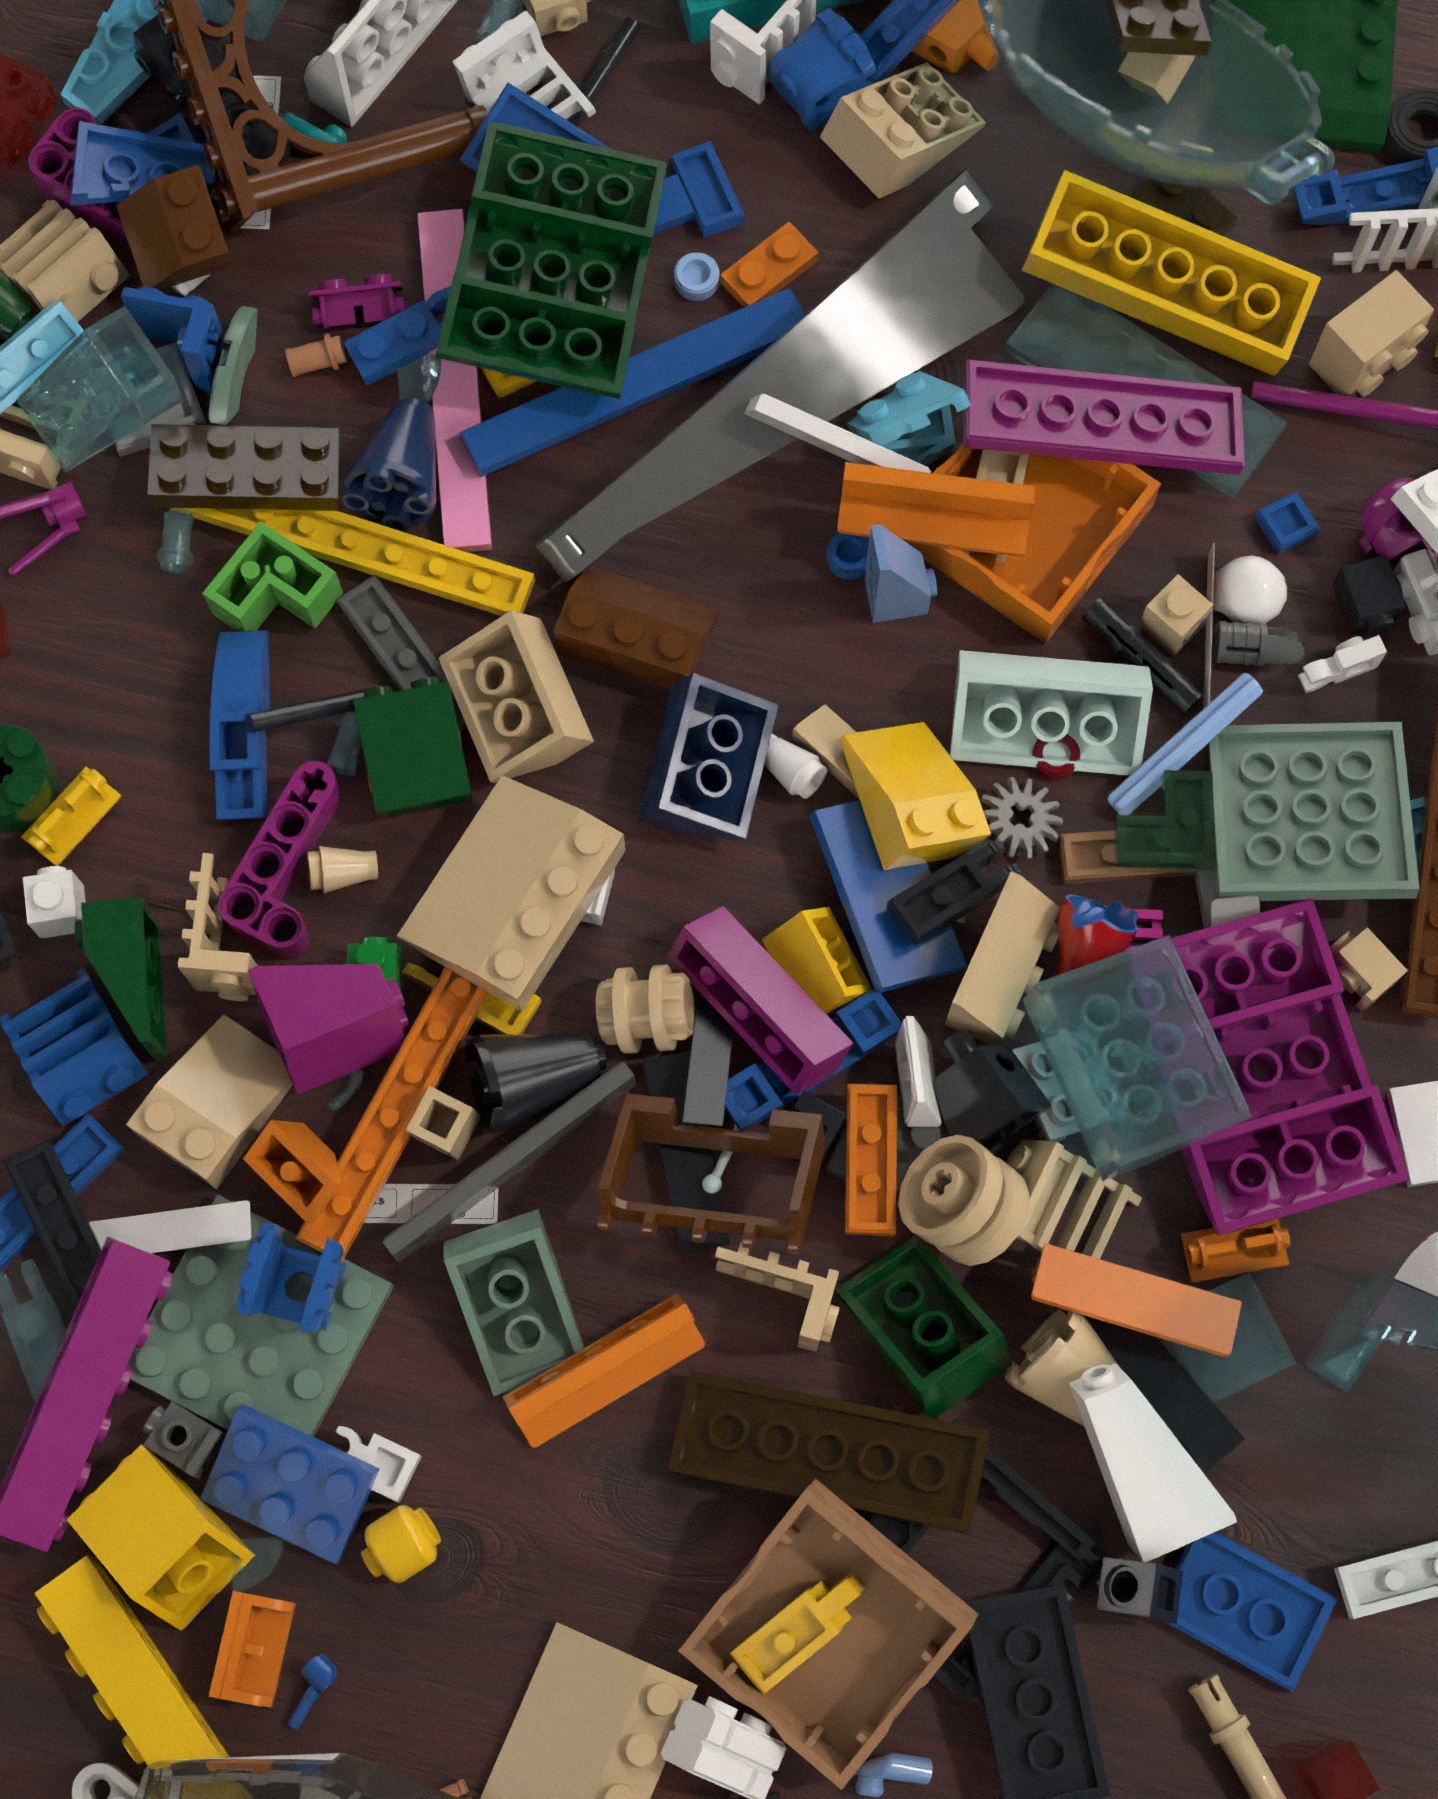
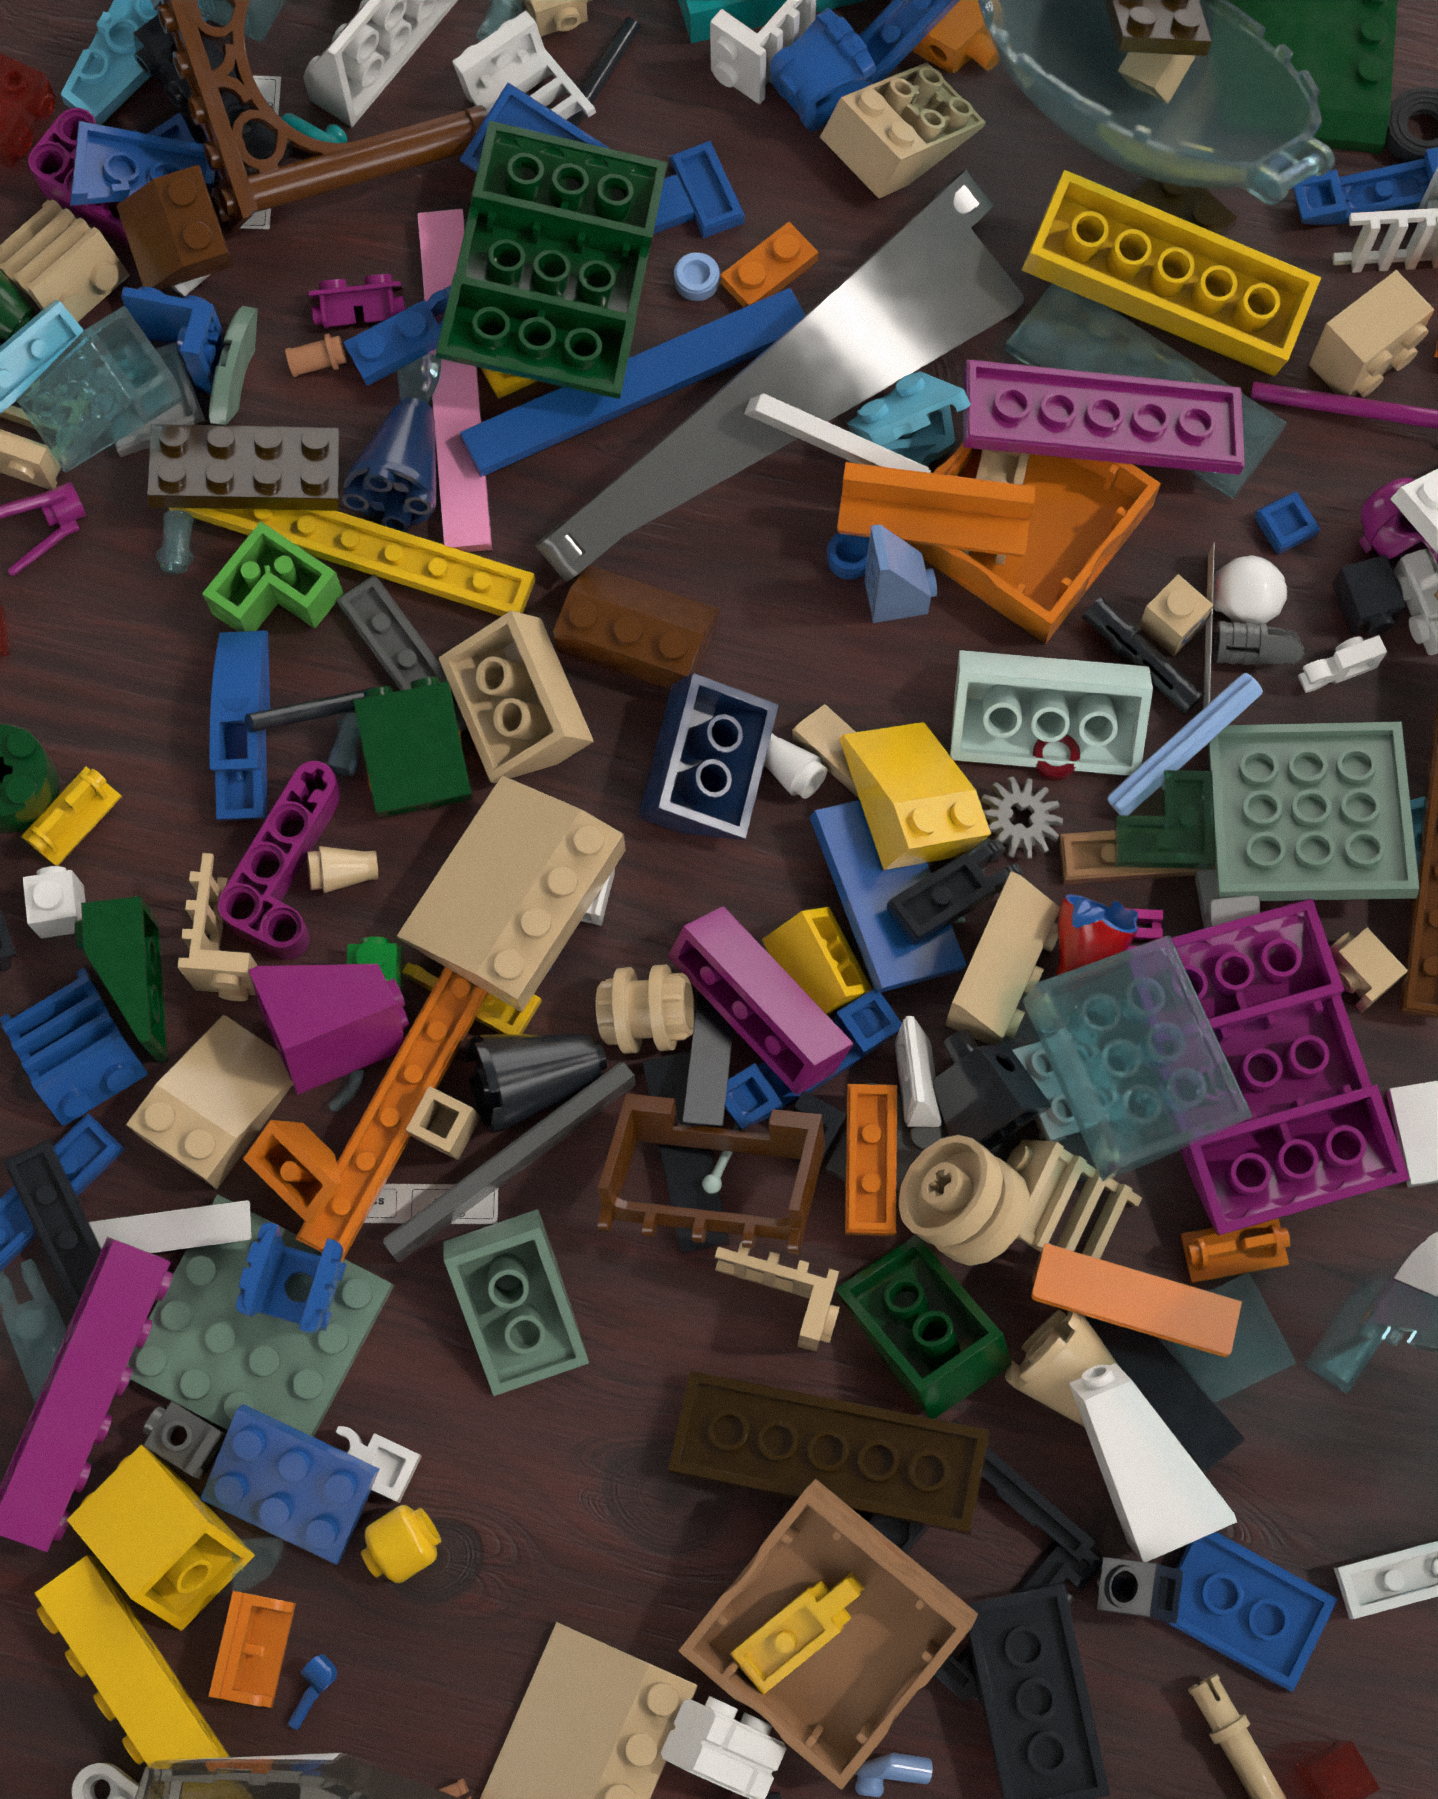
(604, 1371): orange panel -> none

